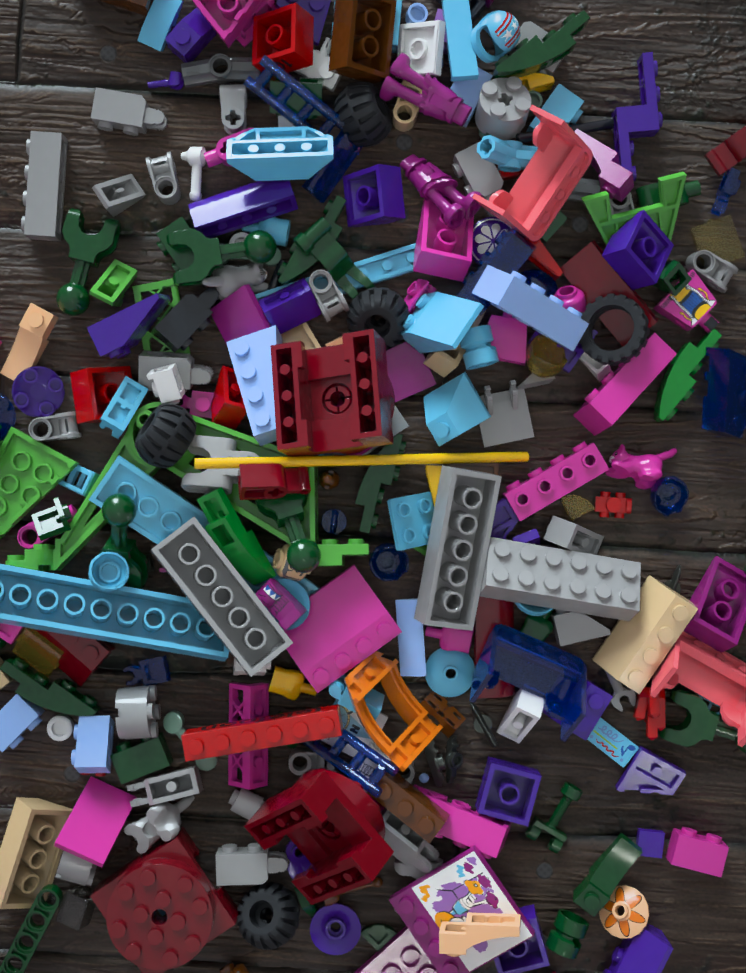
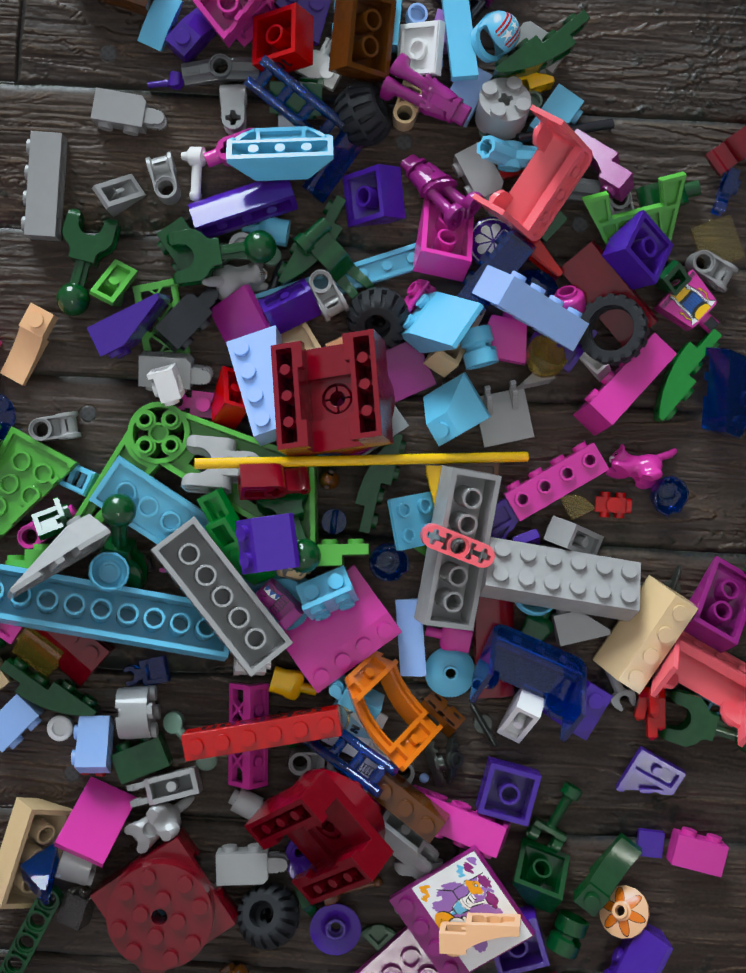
(38, 391): dark purple dish -> none
(40, 872): none -> clear blue slope
(74, 543): none -> light grey wedge
(95, 389): red slope -> none
(123, 406): medium azure hinge -> none
(165, 435): black wheel -> none
(267, 543): none -> dark purple slope
(327, 594): none -> medium azure bracket
(472, 559): none -> coral beam
(540, 875): none -> dark green slope
(612, 742): medium azure tile -> none
(641, 119): dark purple bracket -> none

